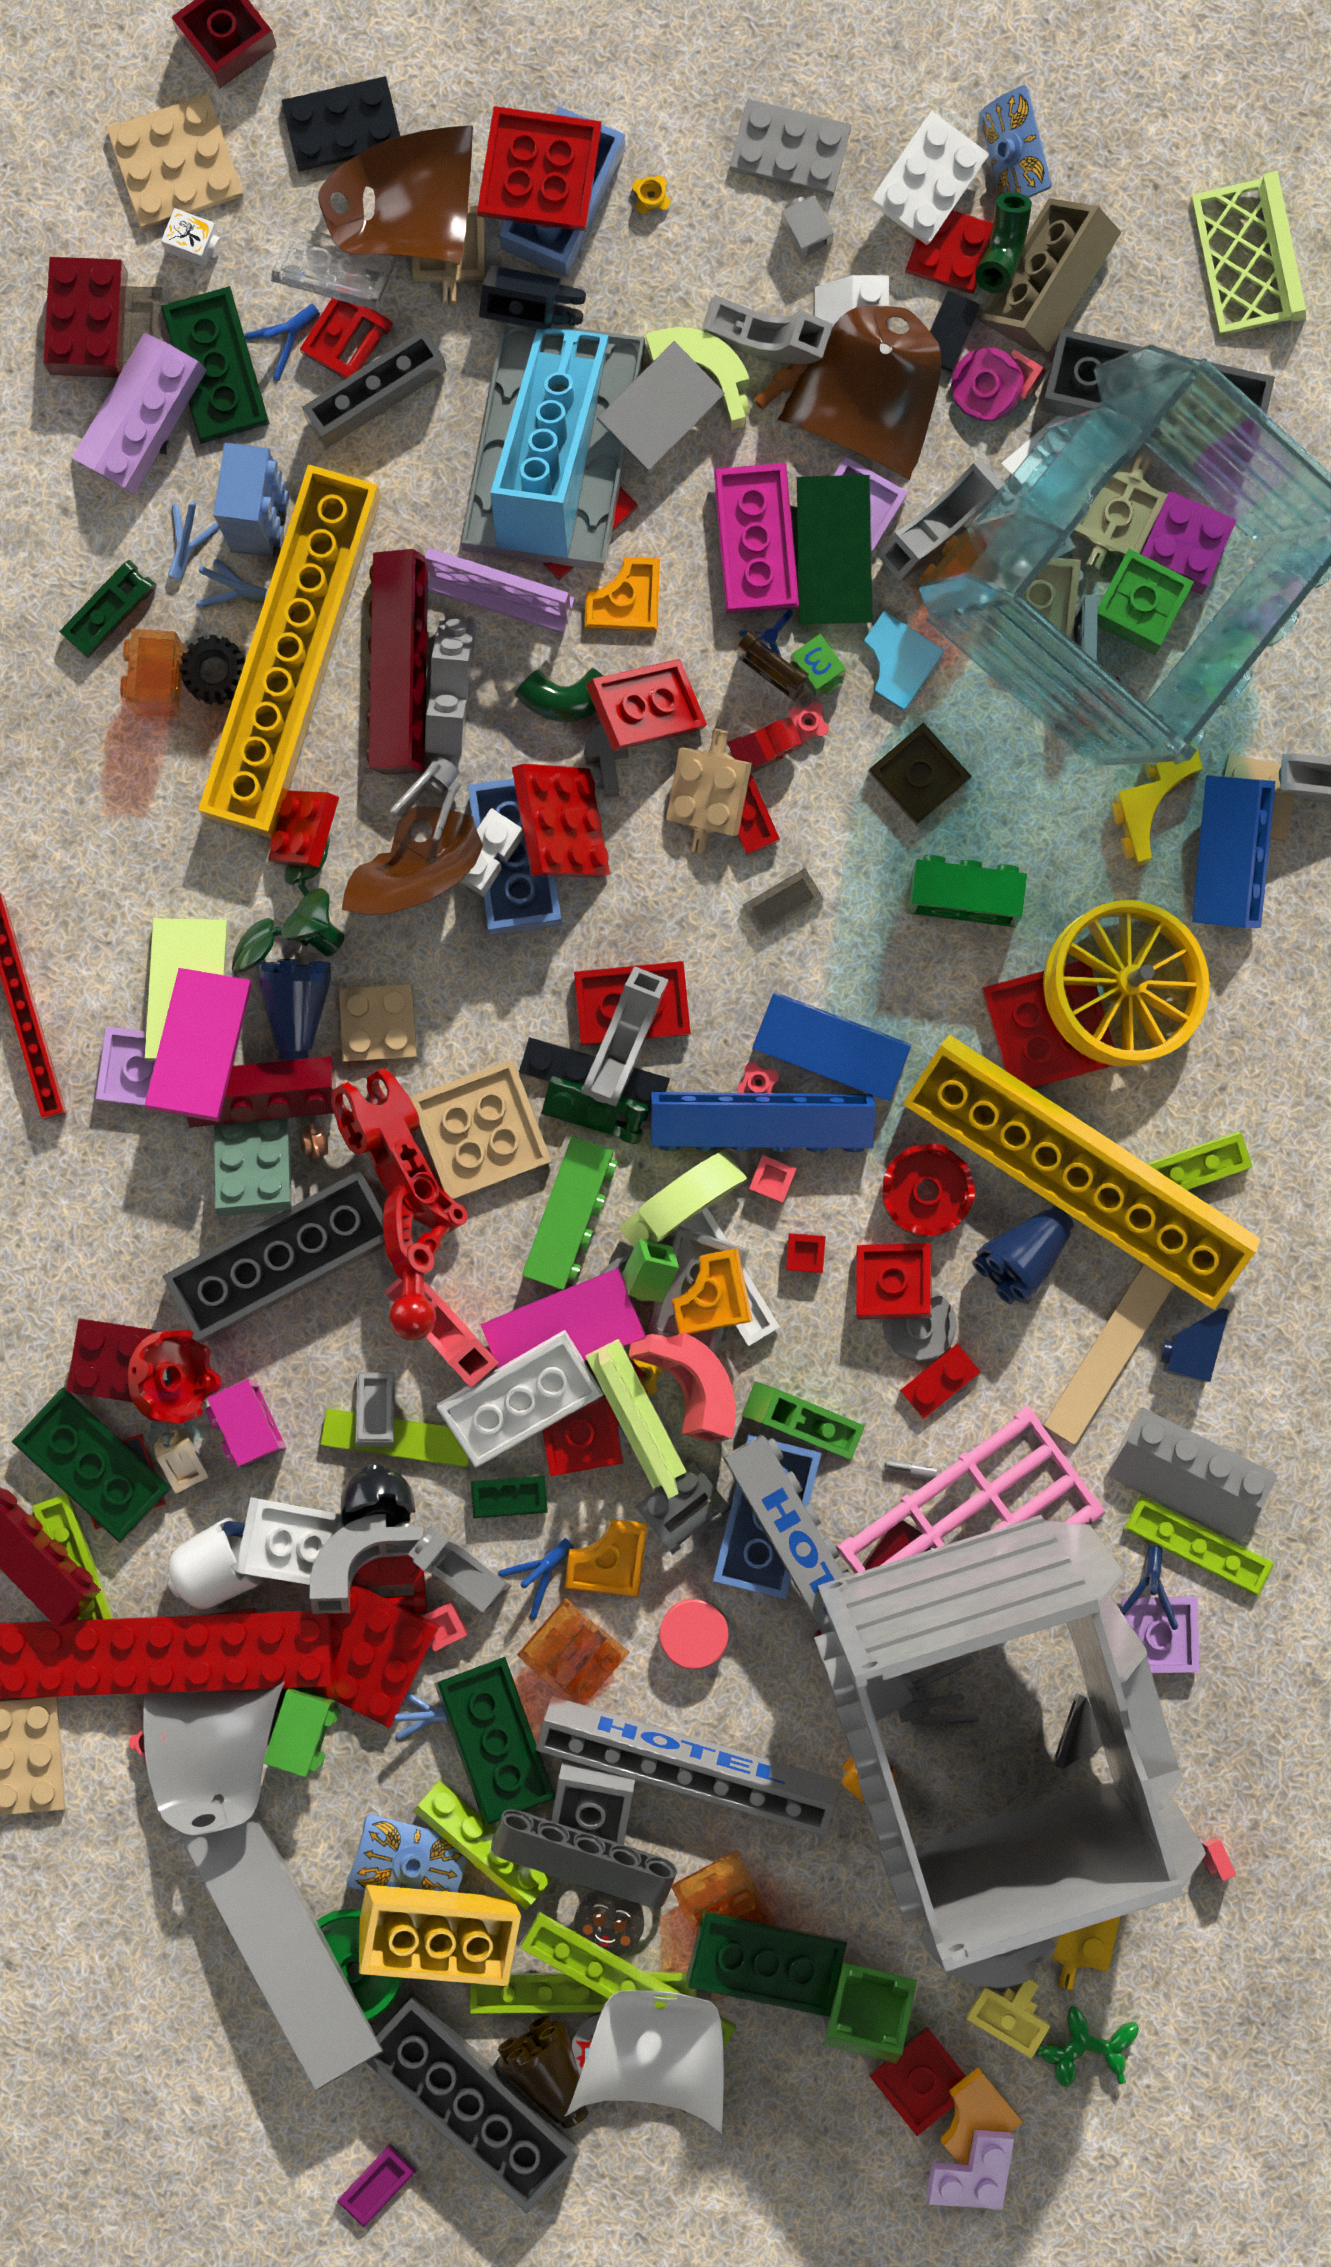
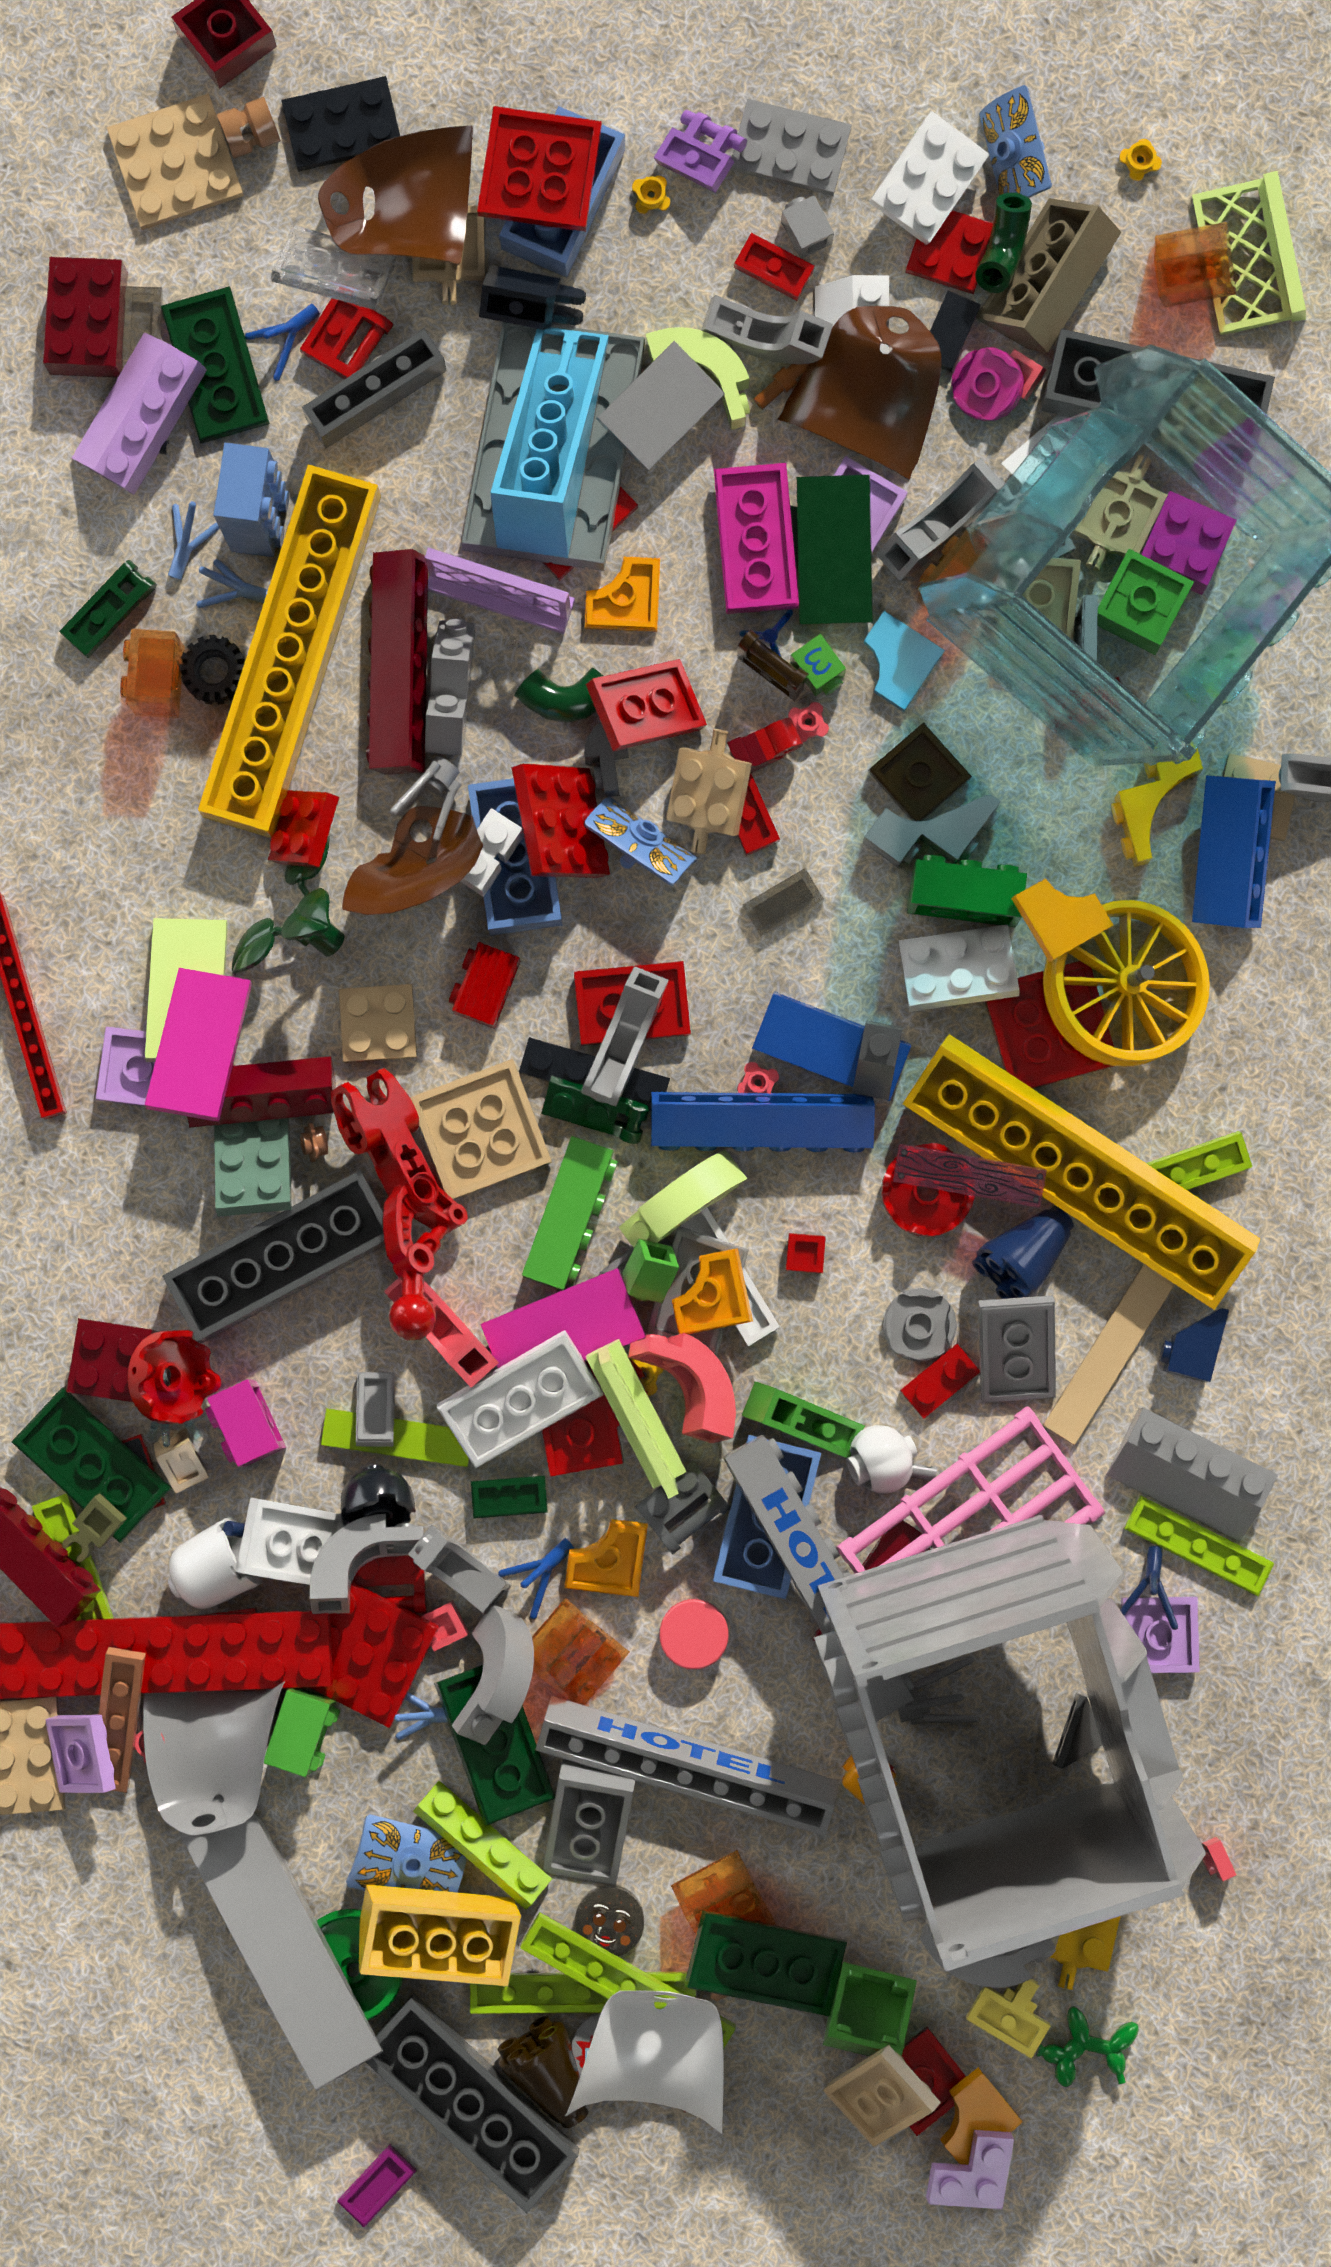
(80, 1753): none -> lavender plate
(96, 1526): none -> olive plate
(120, 1709): none -> nougat plate
(191, 237): white brick -> none
(261, 124): none -> medium nougat wheel
(294, 1002): dark blue cone -> none
(485, 984): none -> red brick
(505, 1674): none -> light grey arch
(583, 1858): dark grey beam -> none
(639, 841): none -> medium blue shield
(695, 159): none -> medium lavender plate
(772, 1179): coral plate -> none
(774, 266): none -> red plate
(877, 1060): none -> dark grey slope
(881, 1459): none -> white plant
(881, 2095): none -> tan plate
(894, 1281): red plate -> none
(947, 834): none -> light grey arch
(958, 968): none -> white plate
(970, 1175): none -> clear pink tile
(1017, 1349): none -> light grey tile
(1060, 920): none -> light orange tile
(1143, 149): none -> yellow plate
(1194, 265): none -> clear orange slope

